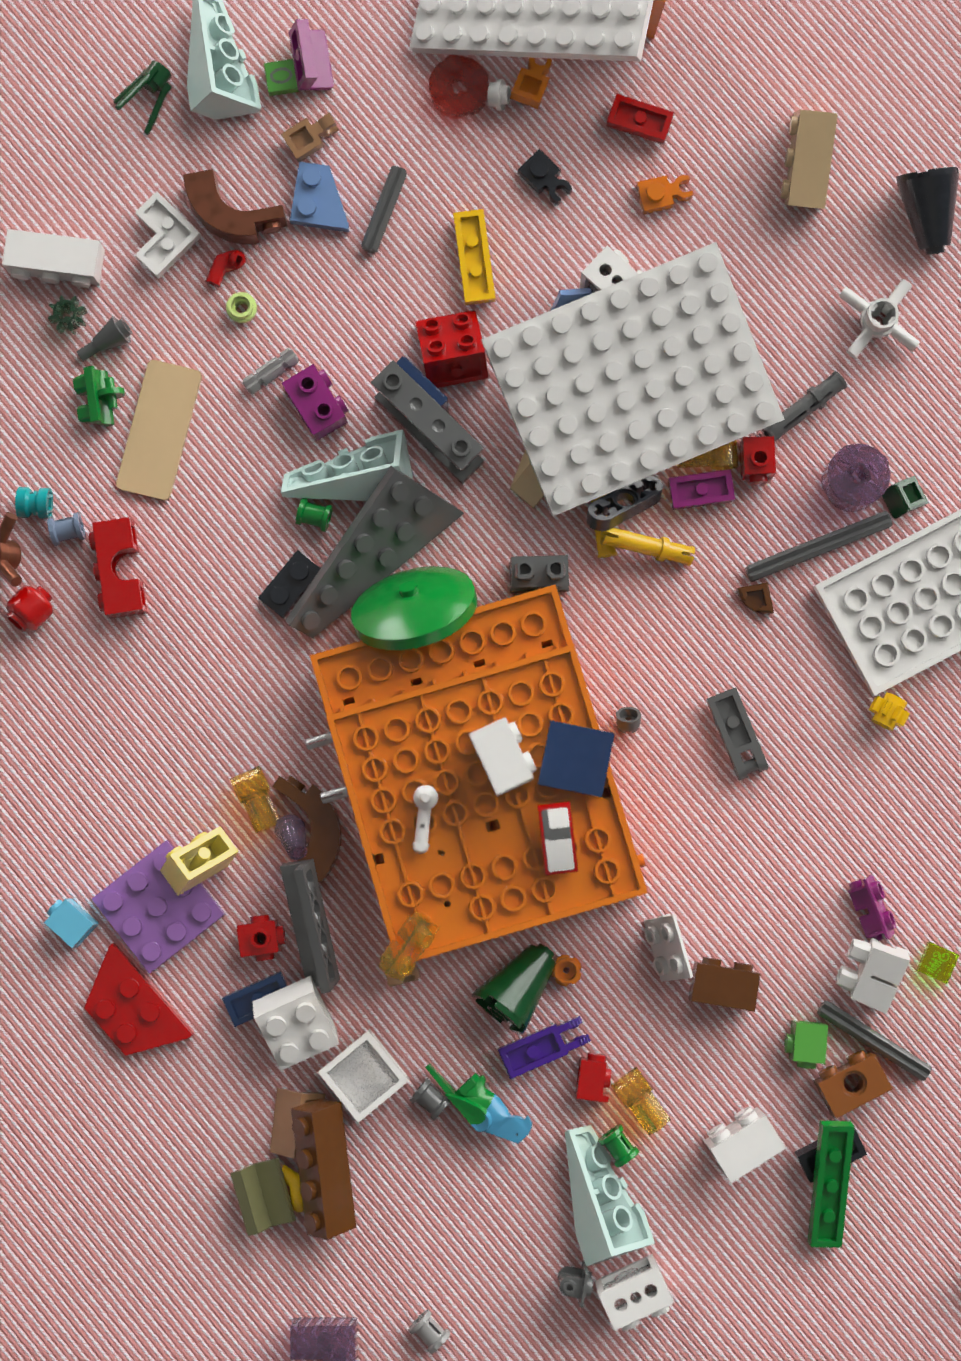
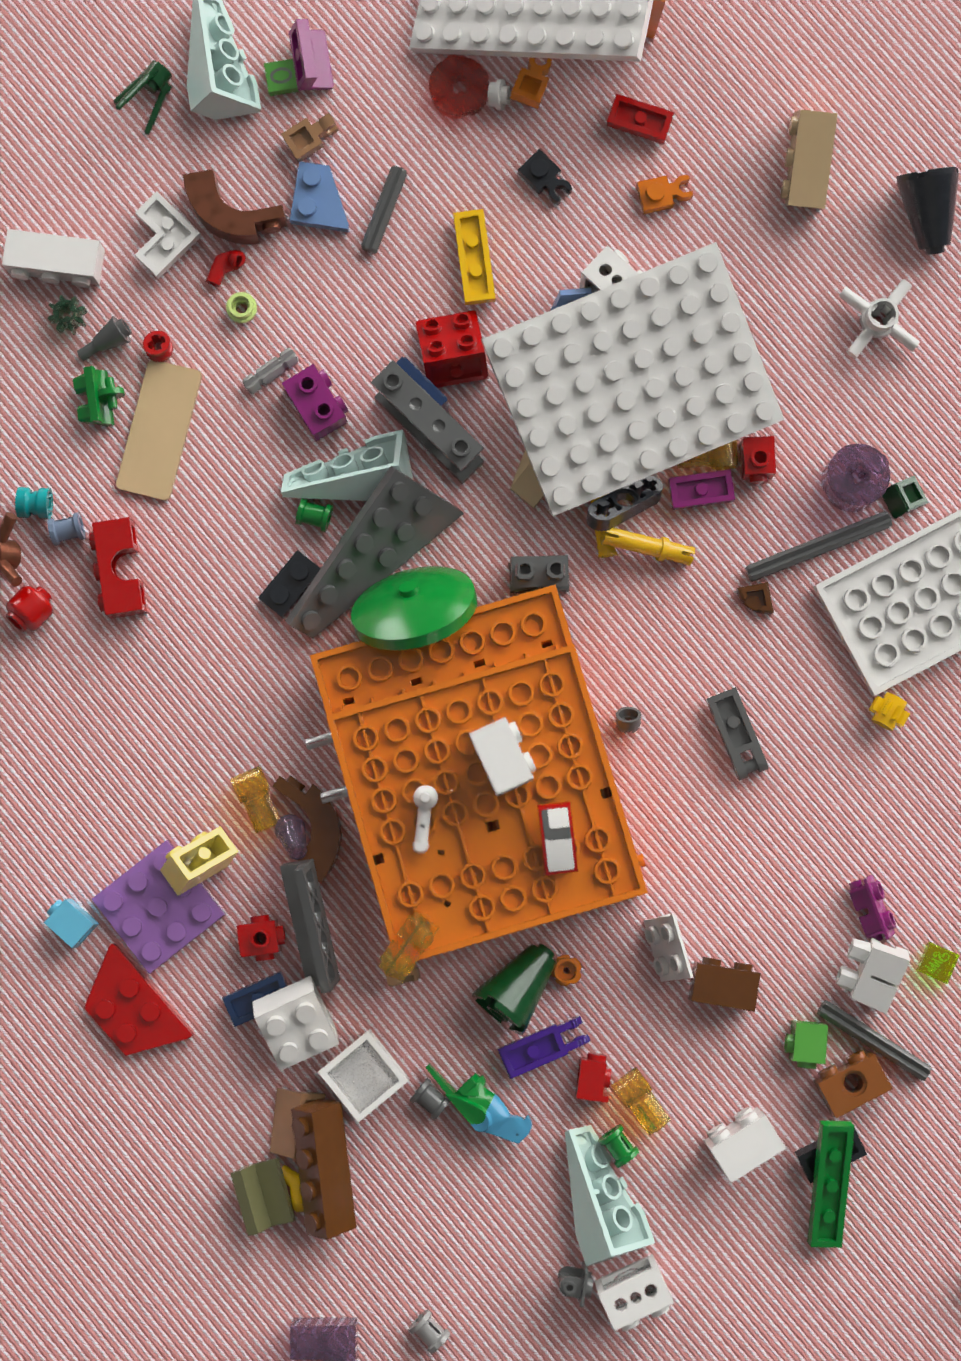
(149, 346): none -> red bush
(576, 759): dark blue tile -> none
(810, 402): dark grey pin -> none

